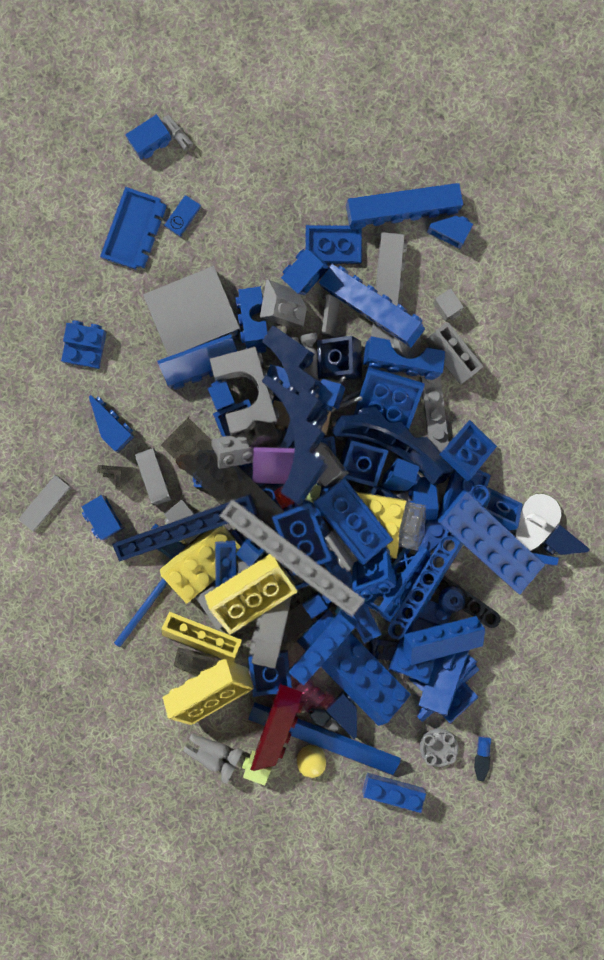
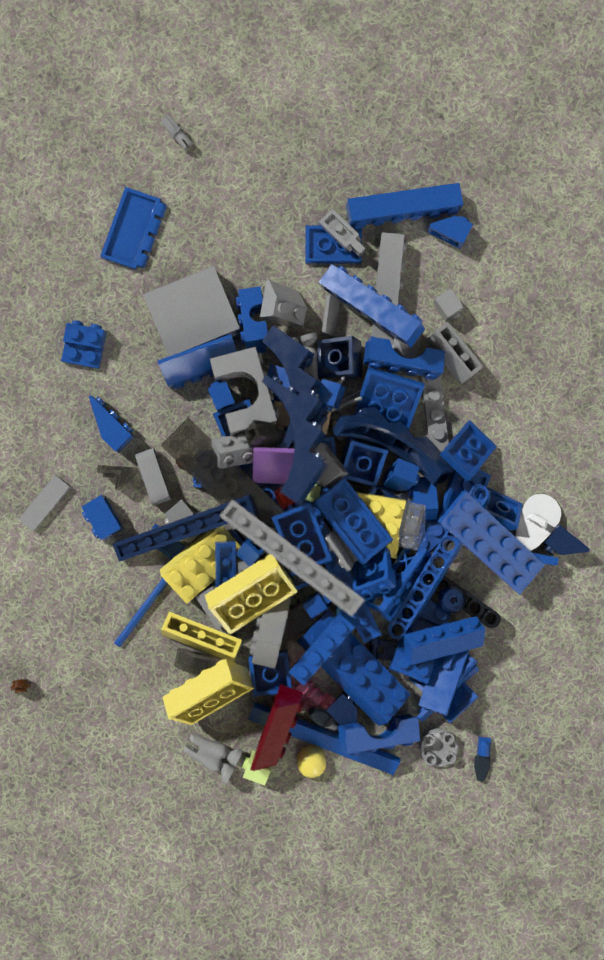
(20, 686): none -> reddish brown plate
(148, 137): blue brick -> none
(182, 216): blue tile -> none
(304, 271): blue brick -> none
(342, 232): none -> light grey hinge
(394, 792): blue brick -> none
(401, 730): none -> blue arch

